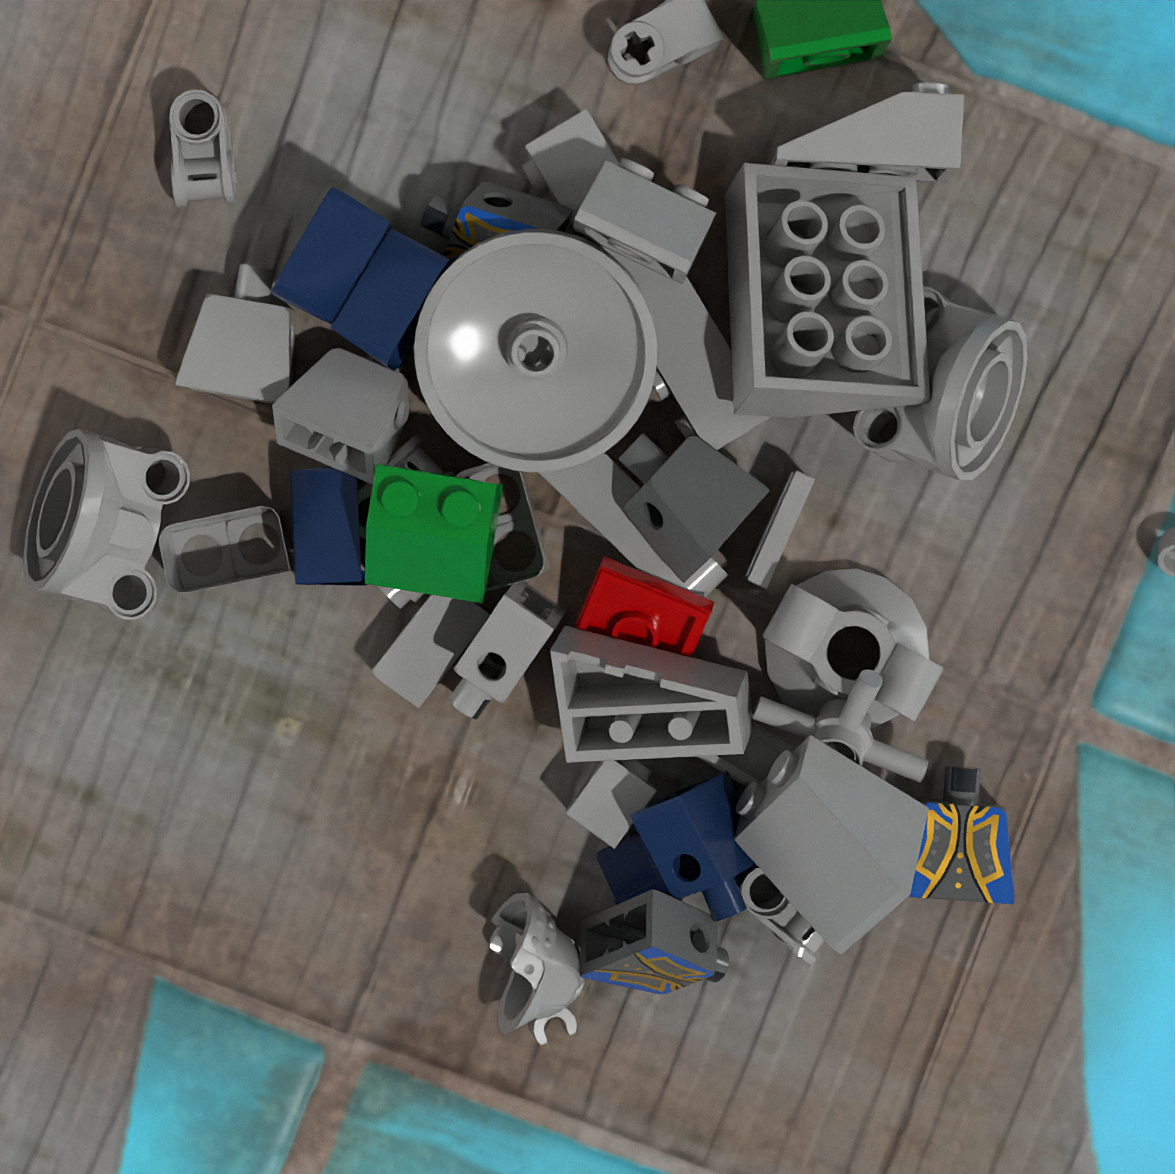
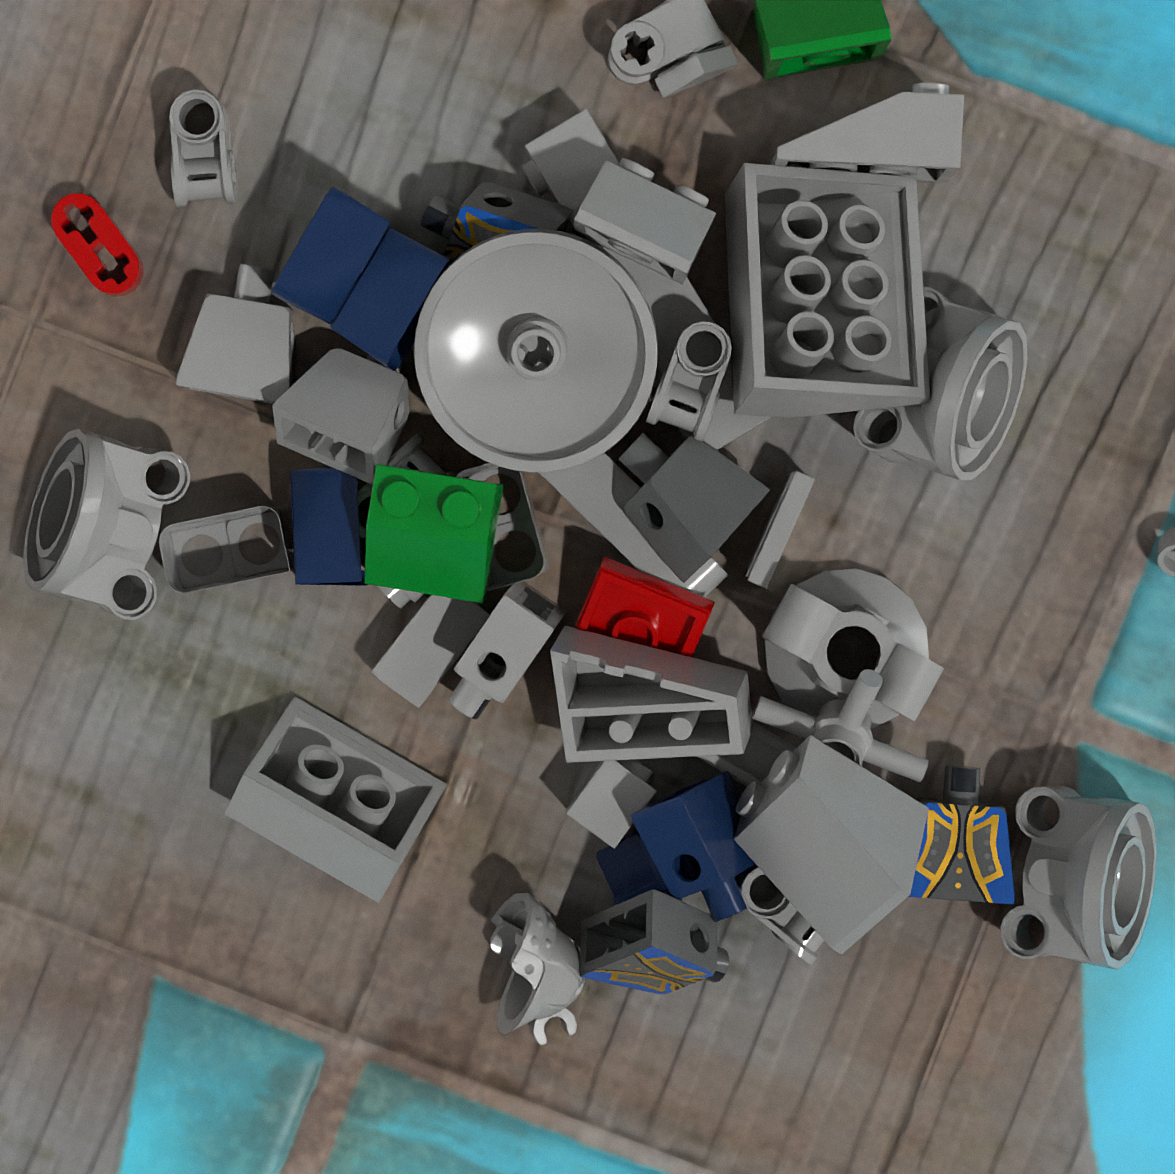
(86, 253): none -> red beam
(335, 799): none -> light grey slope
(691, 384): none -> light grey piece
(696, 70): none -> light grey tile
(1084, 878): none -> light grey piece

